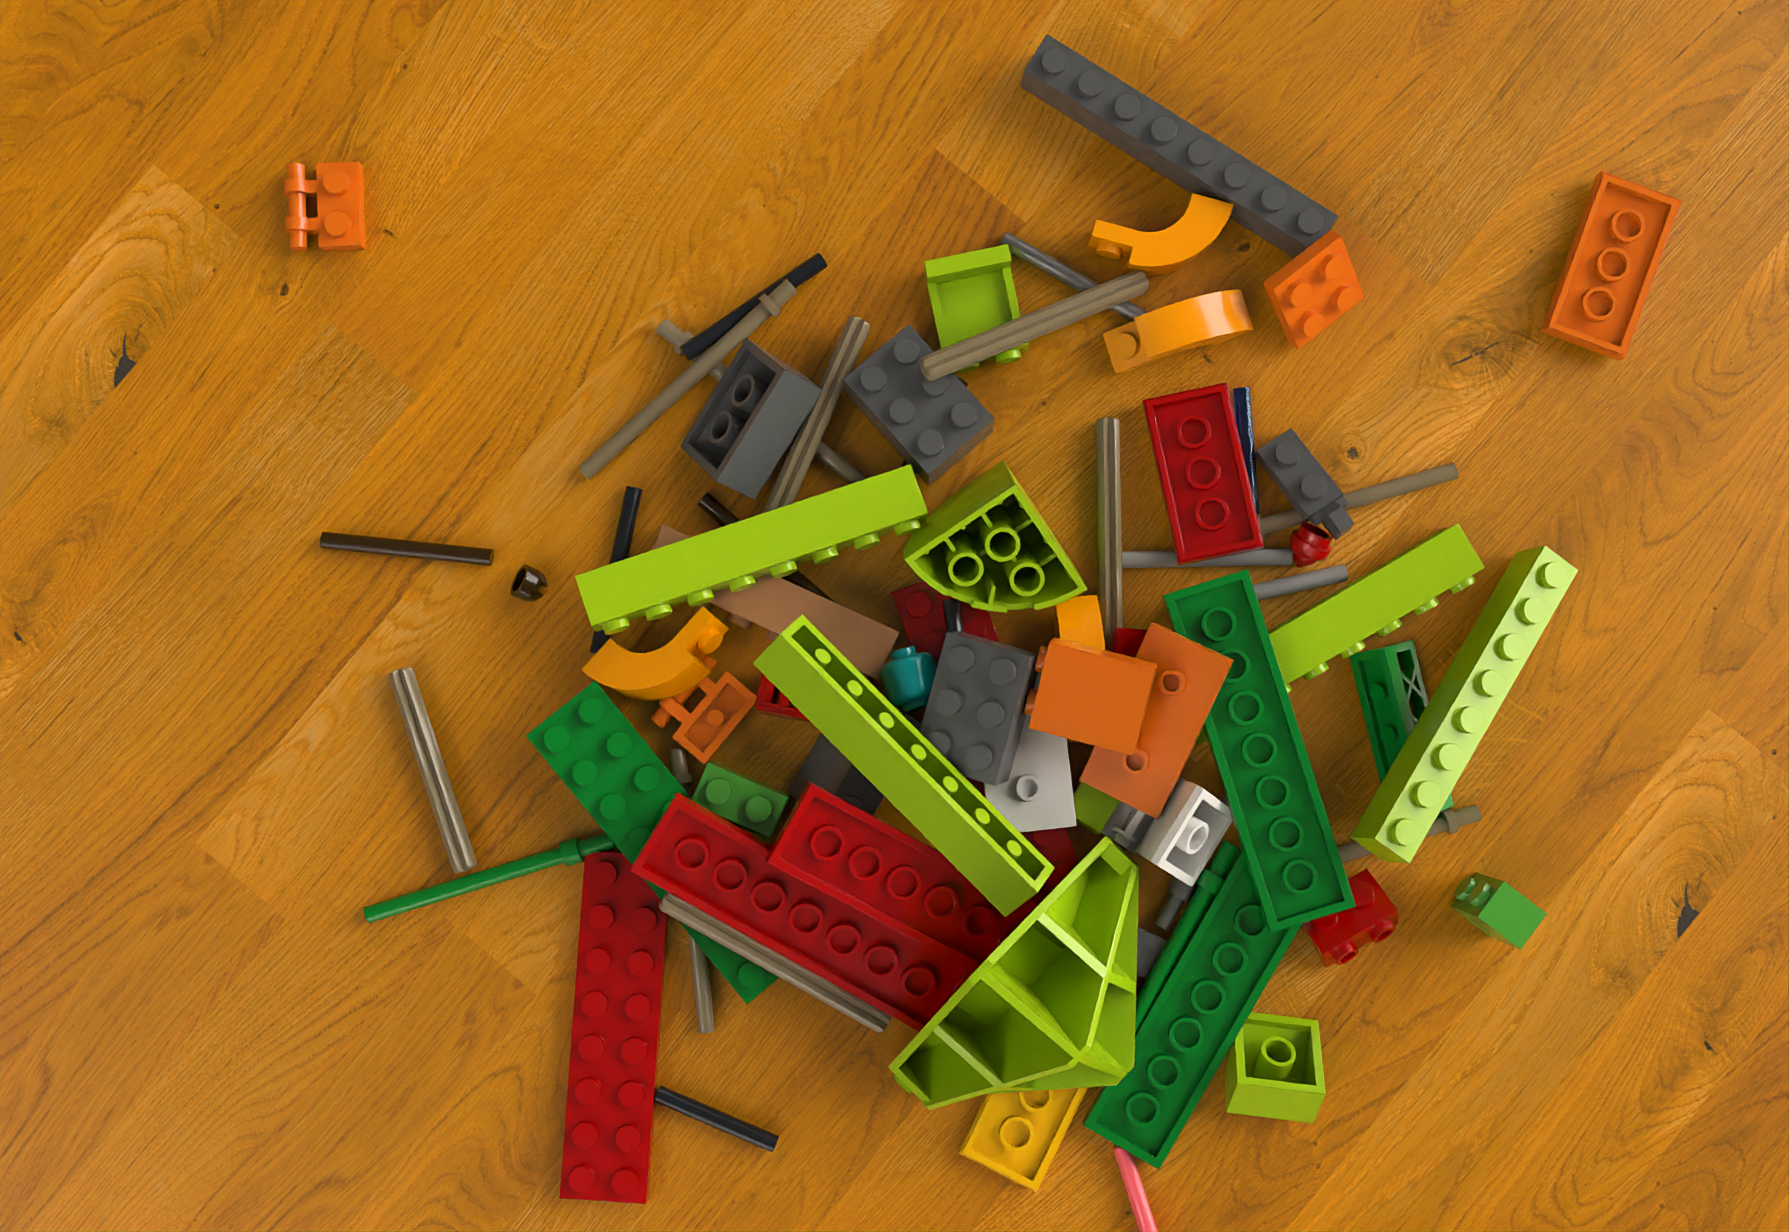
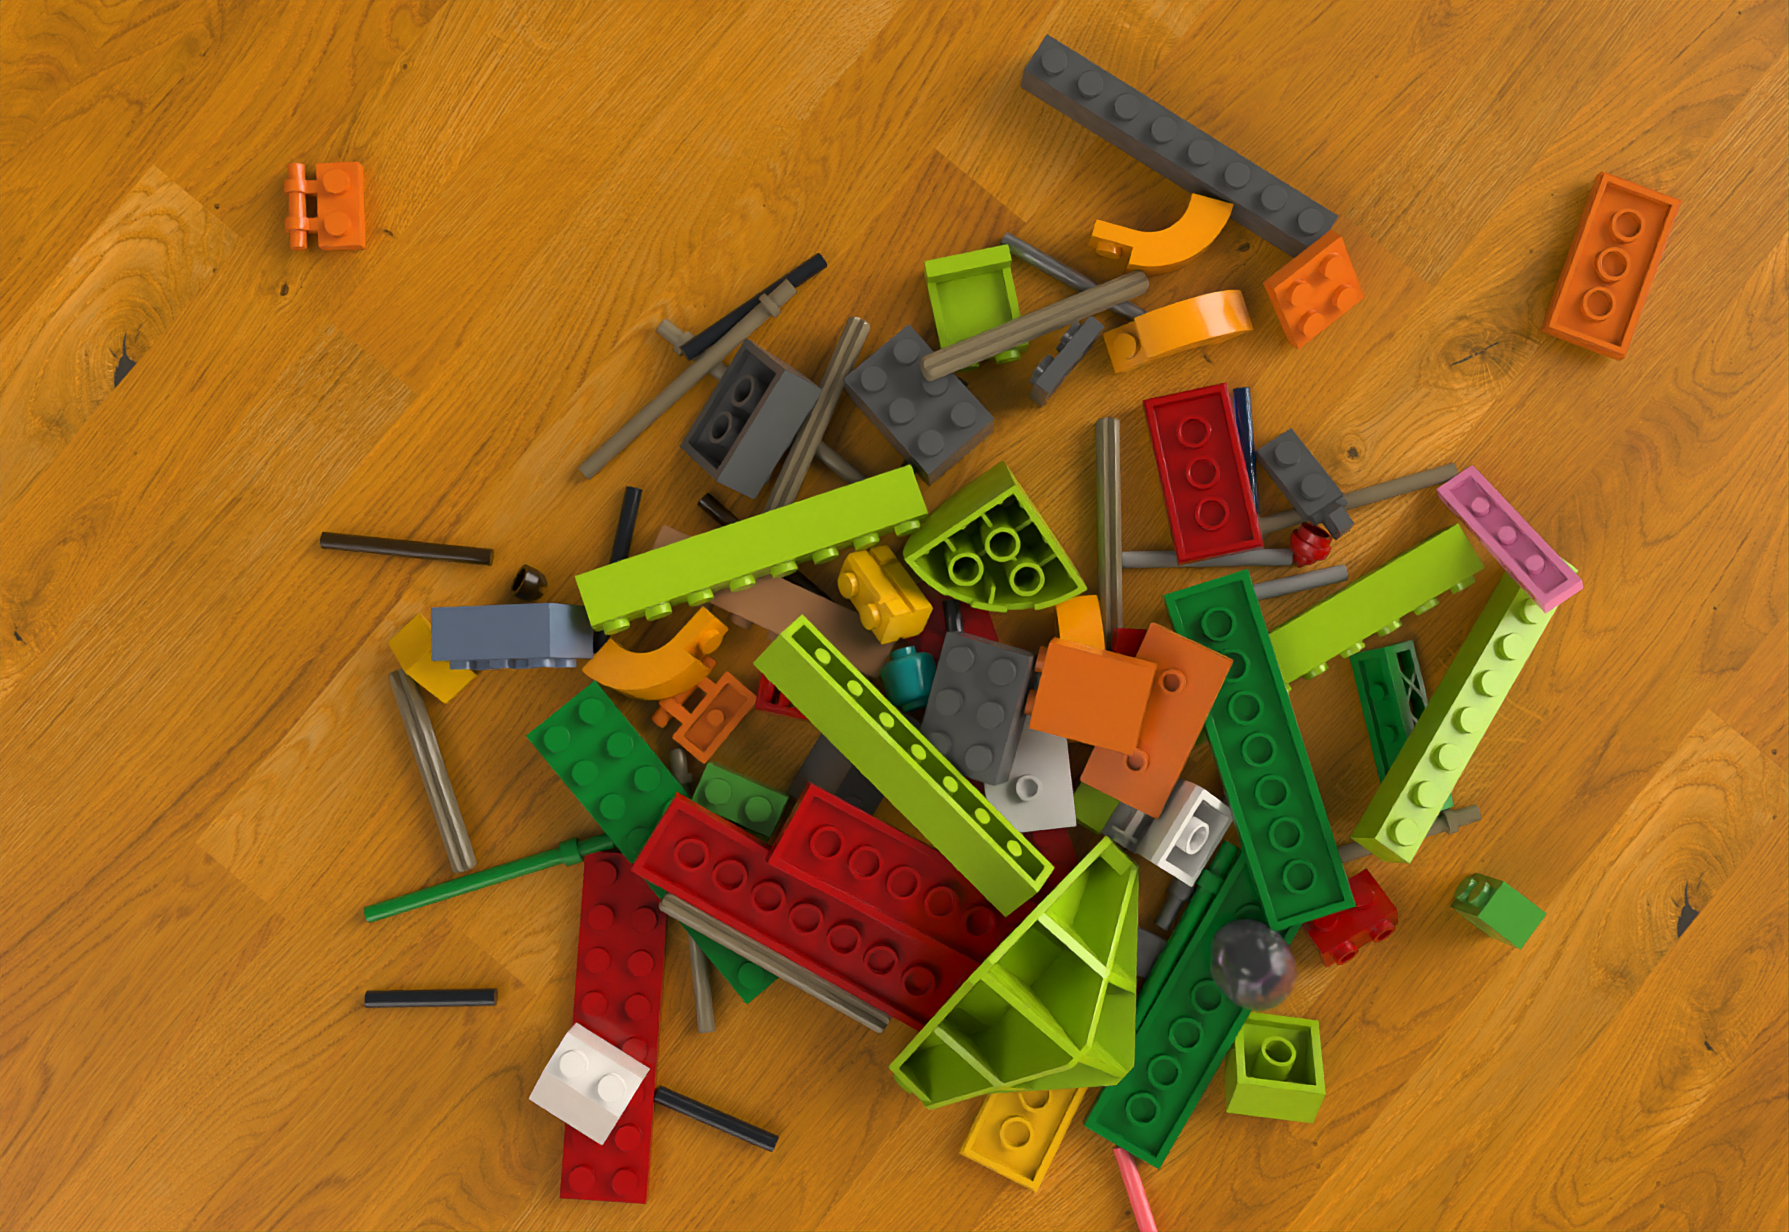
(414, 652): none -> yellow slope
(431, 998): none -> black bar
(511, 636): none -> sand blue brick
(588, 1083): none -> white slope
(883, 594): none -> yellow brick
(1072, 349): none -> dark grey plate
(1252, 965): none -> piece
(1510, 539): none -> bright pink plate

